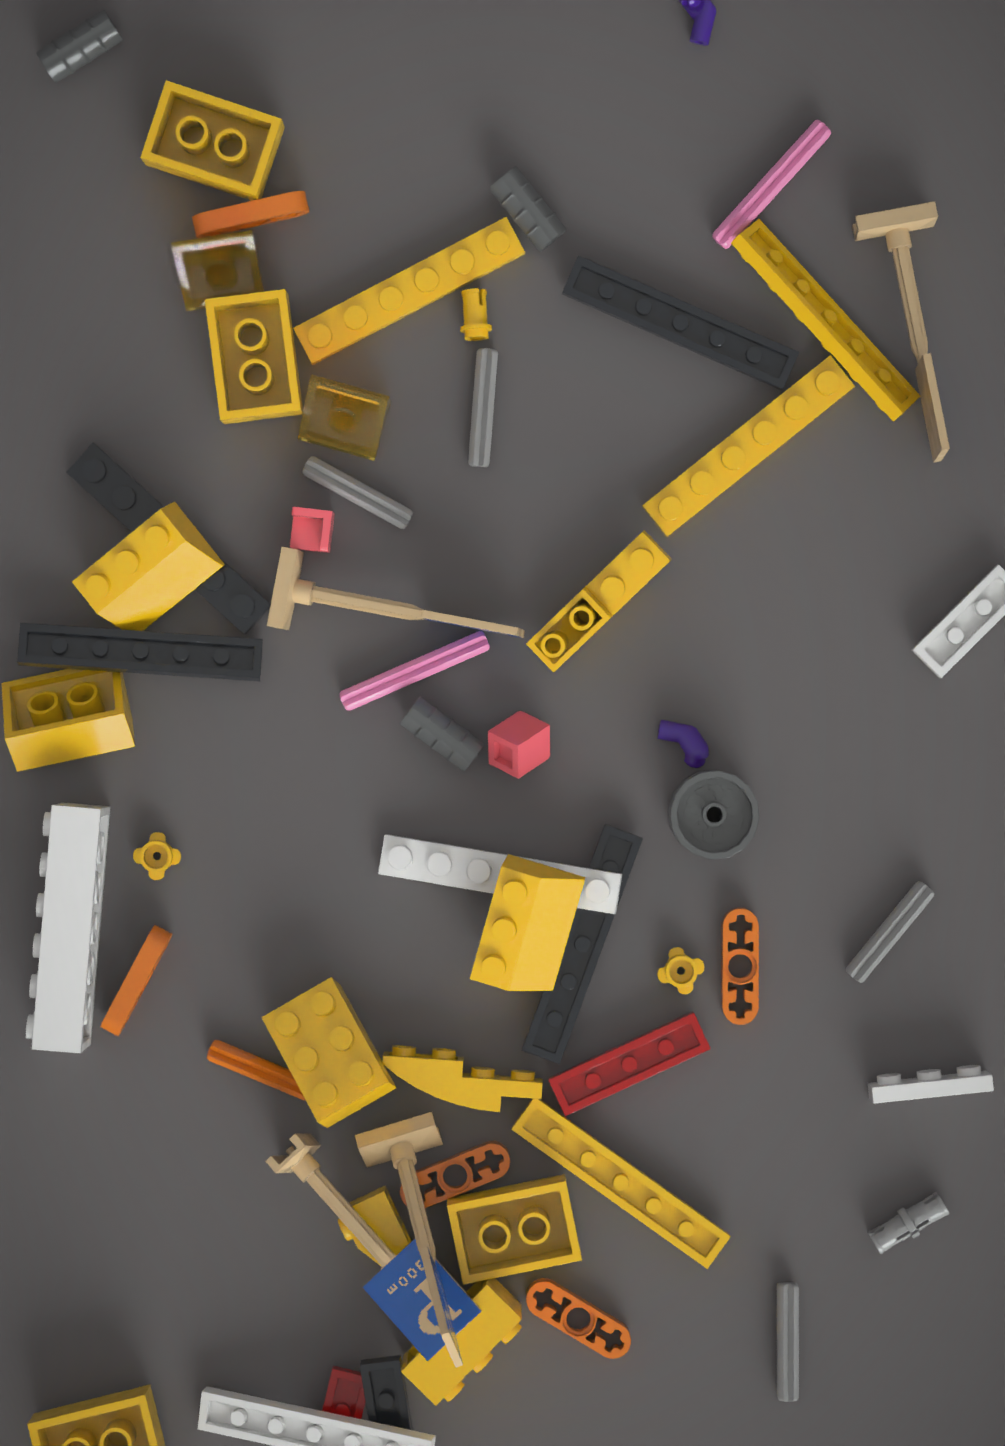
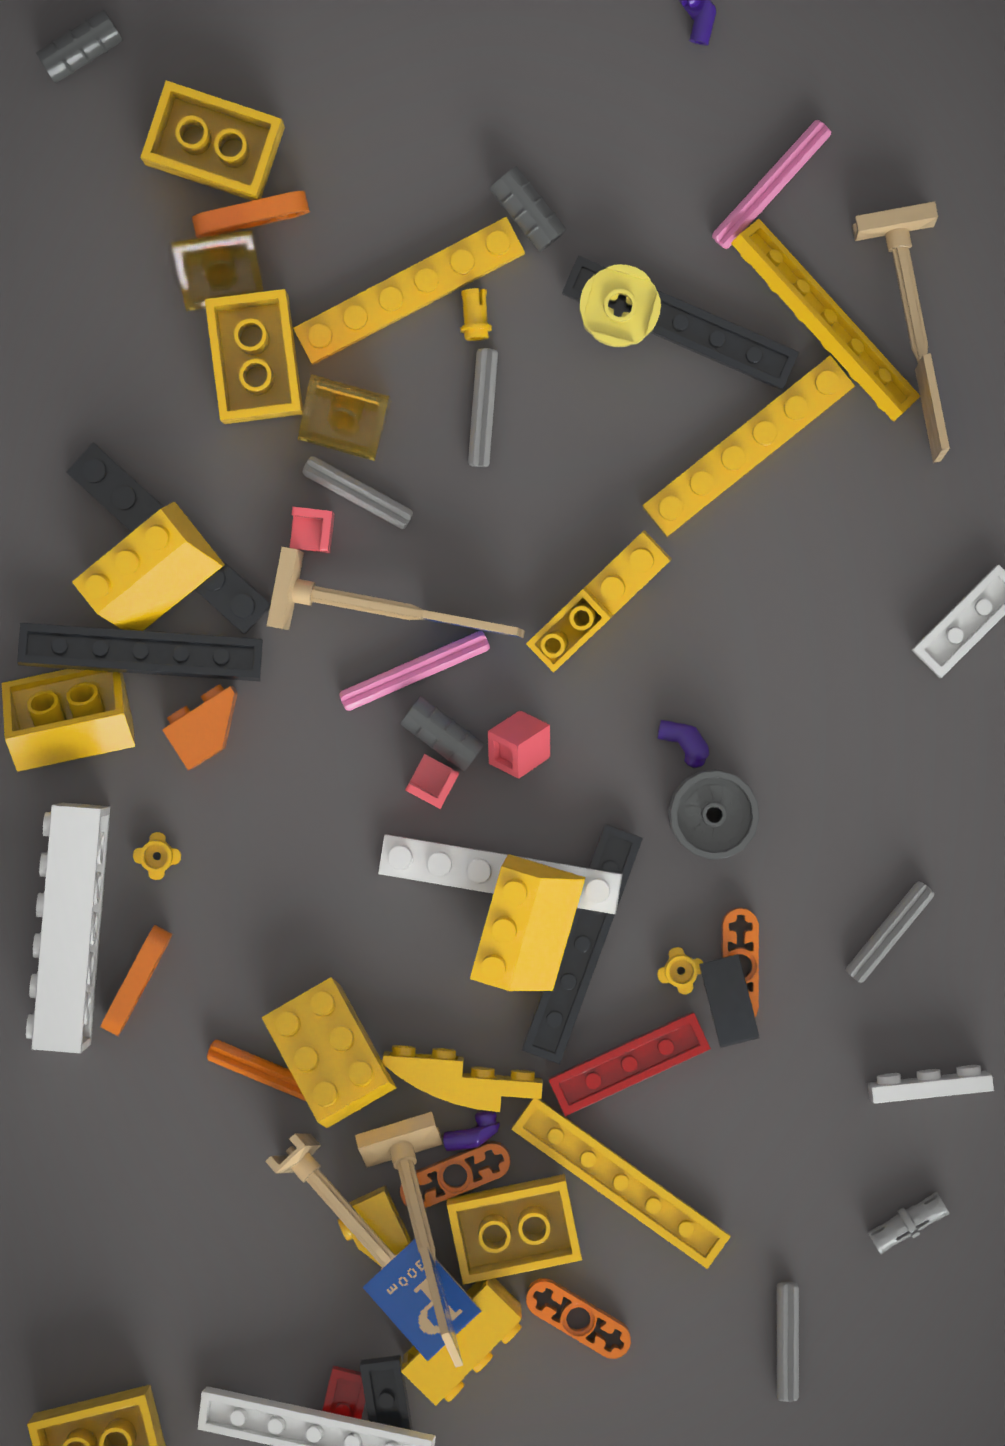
(205, 730): none -> orange slope
(432, 781): none -> coral panel
(474, 1137): none -> dark purple arm
(607, 286): none -> light yellow plate
(729, 1001): none -> black slope

